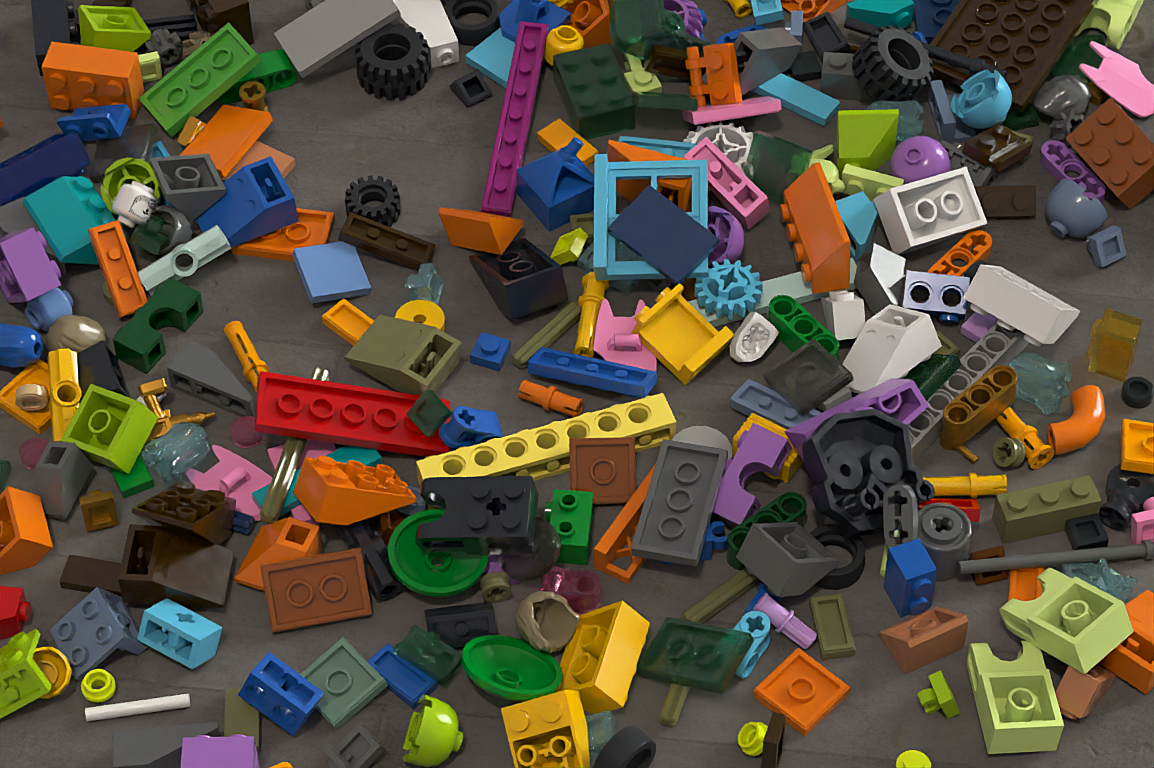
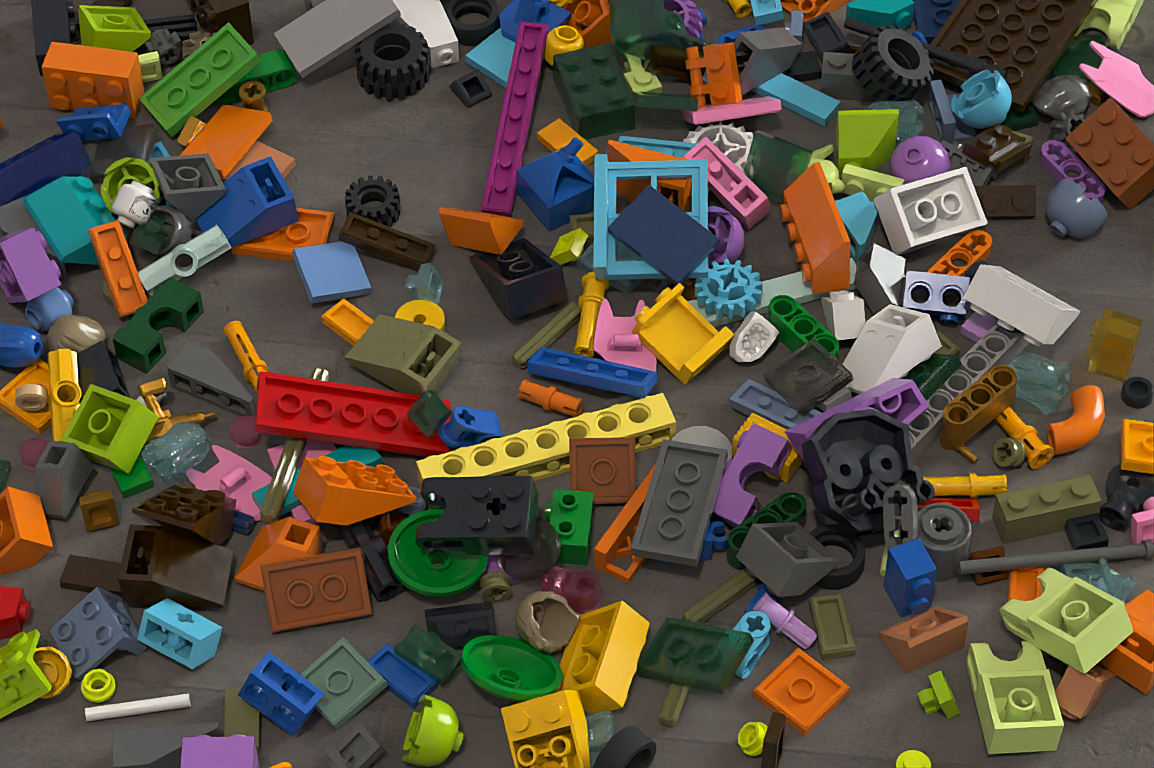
(490, 351): blue plate -> none
(1106, 246): sand blue tile -> none

